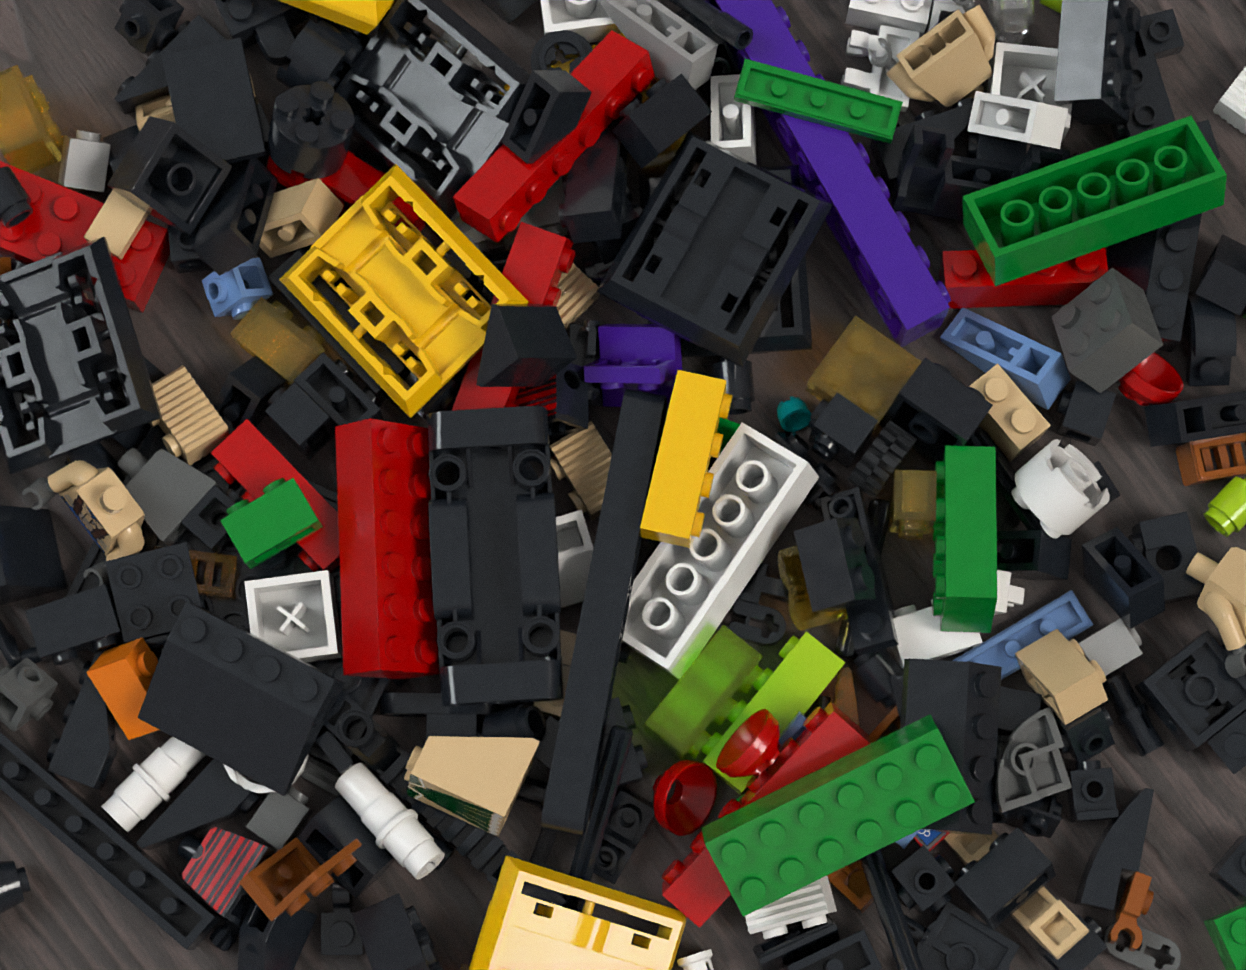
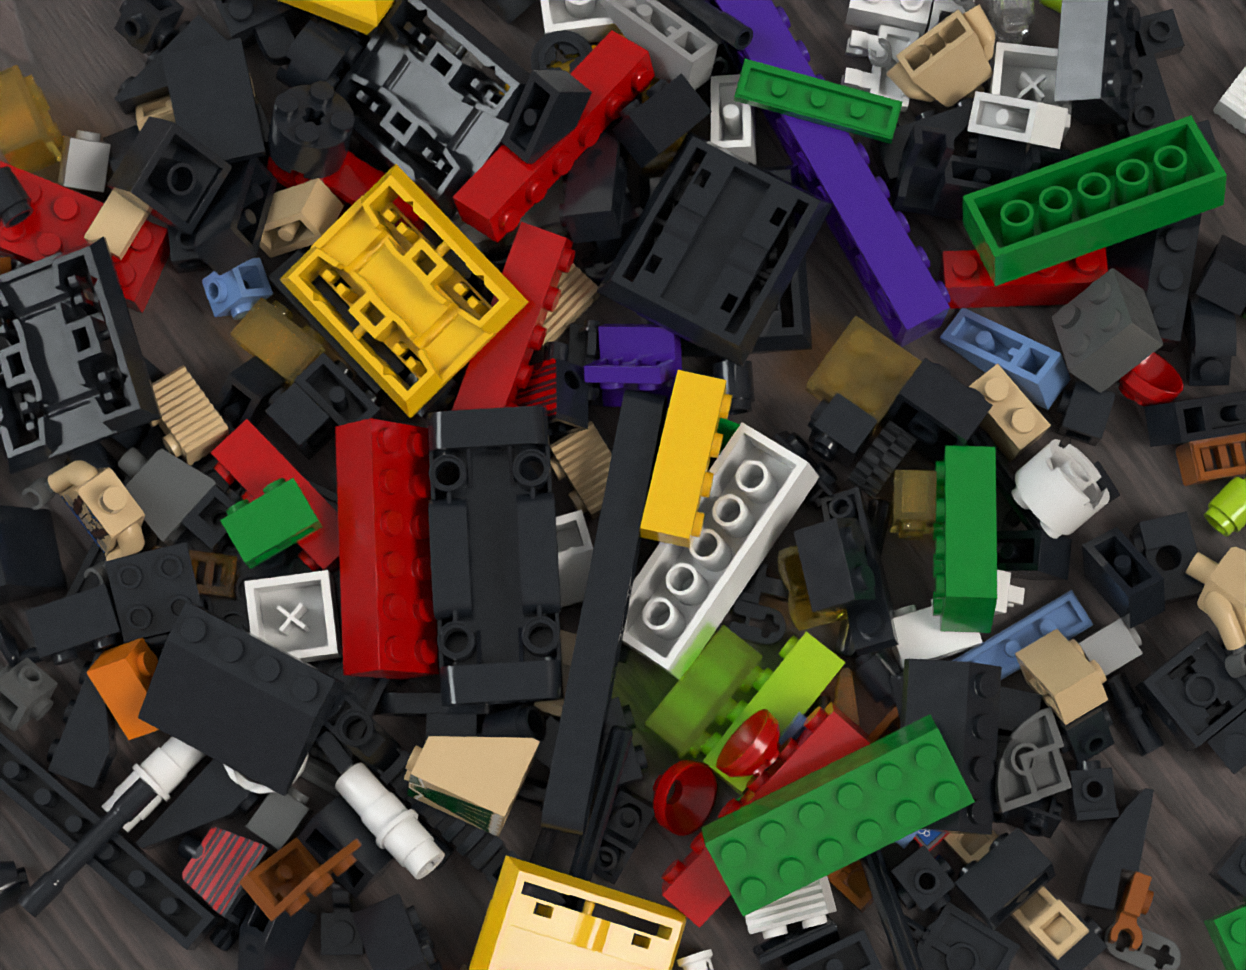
(54, 880): none -> black piece
(523, 346): black slope -> none
(797, 421): teal hinge -> none

